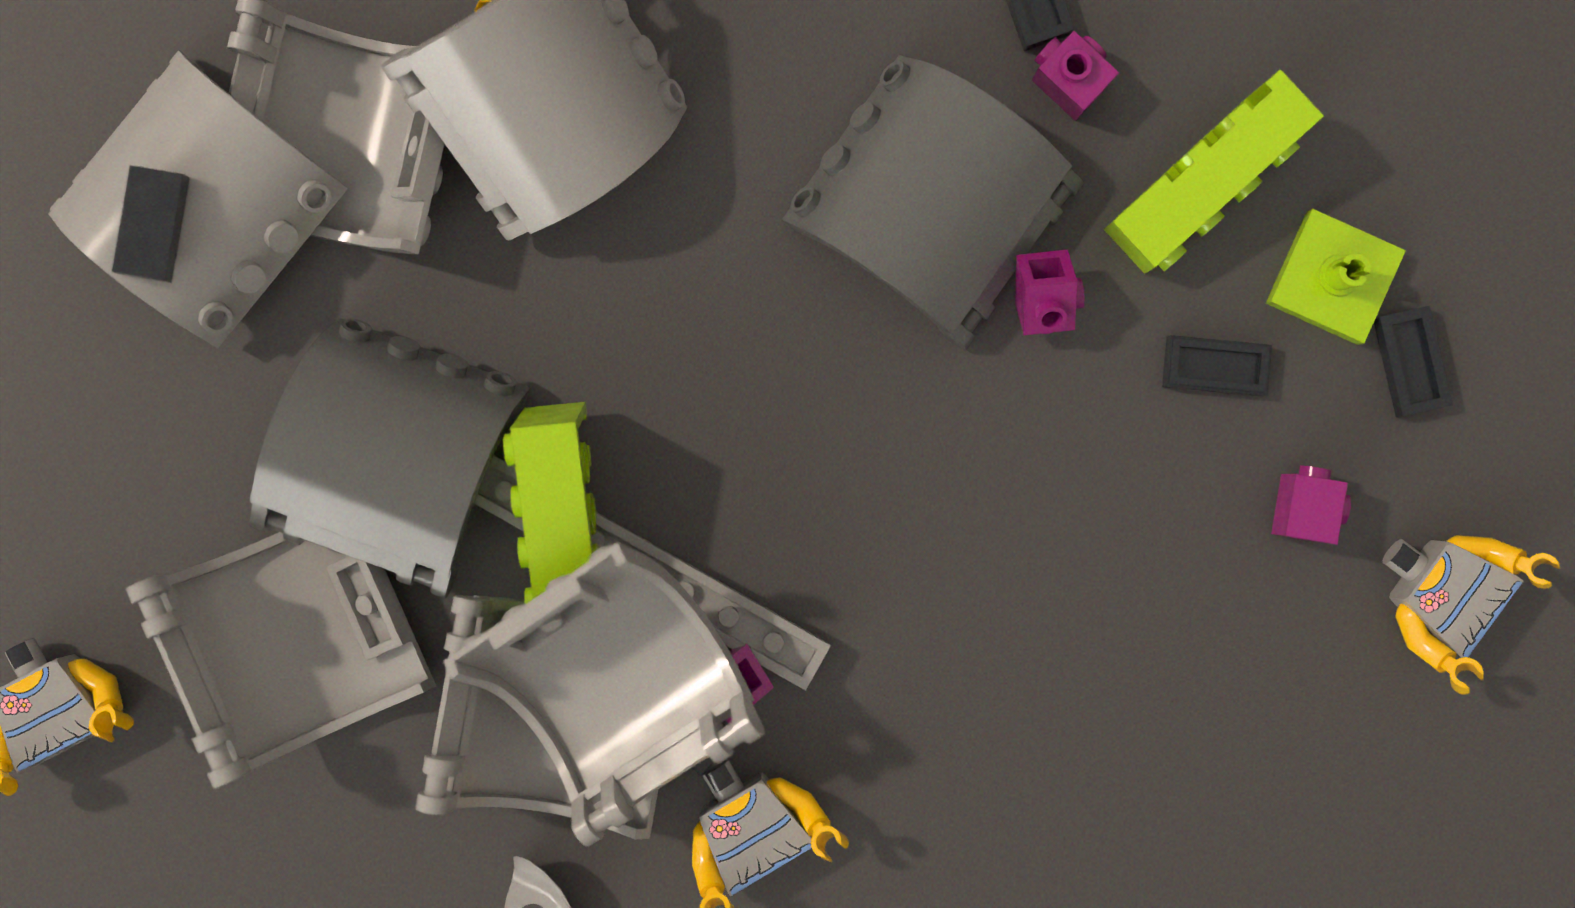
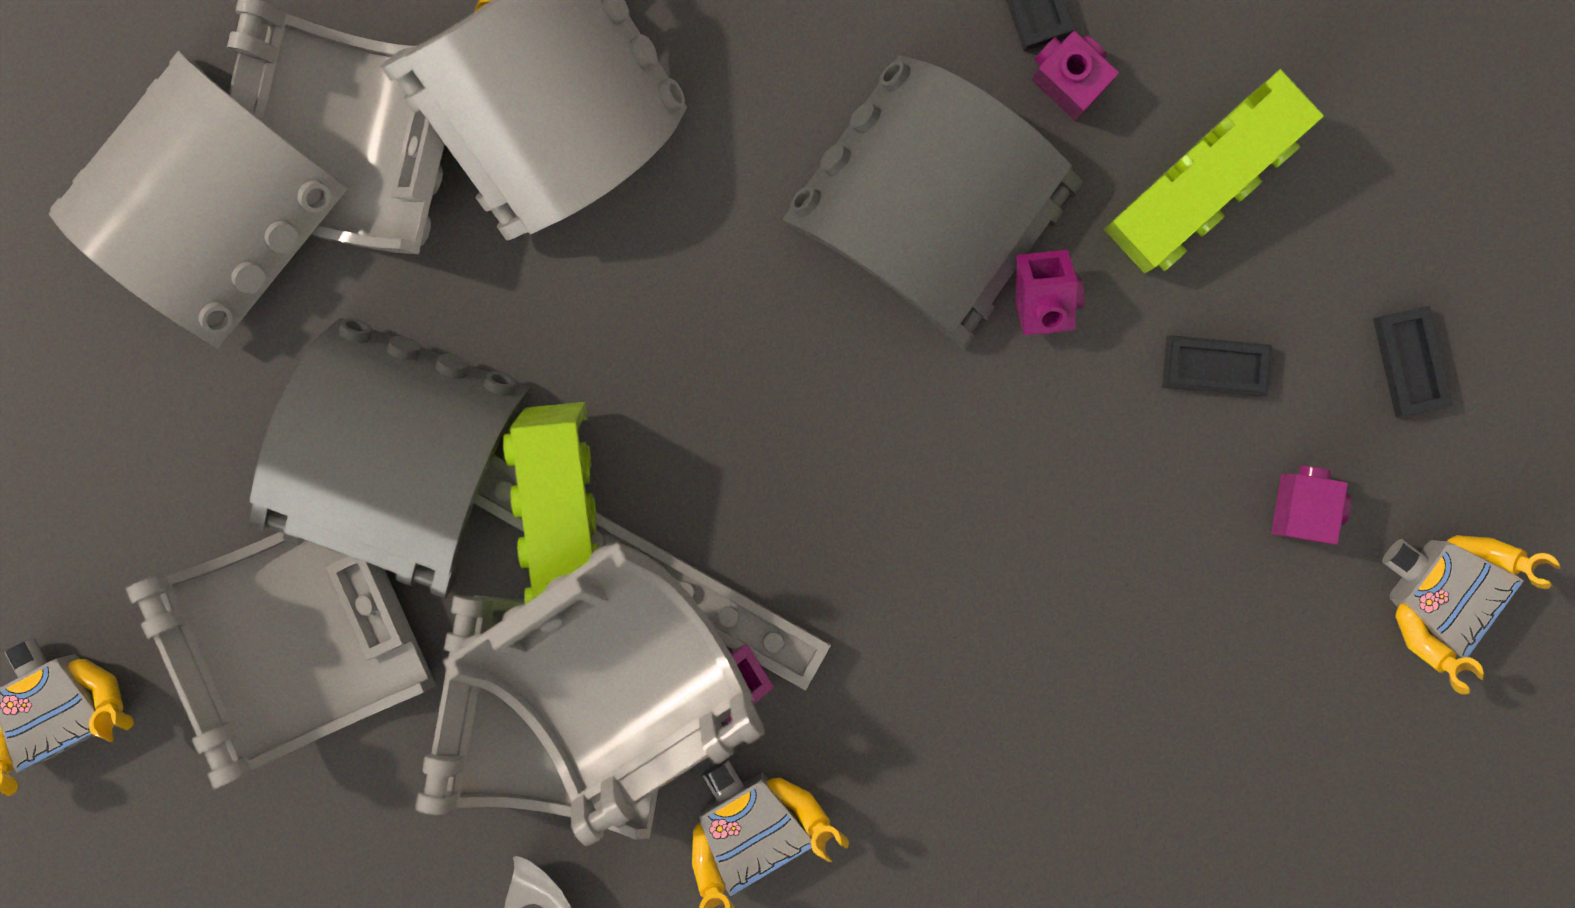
(150, 223): black tile -> none
(1335, 277): lime tile -> none

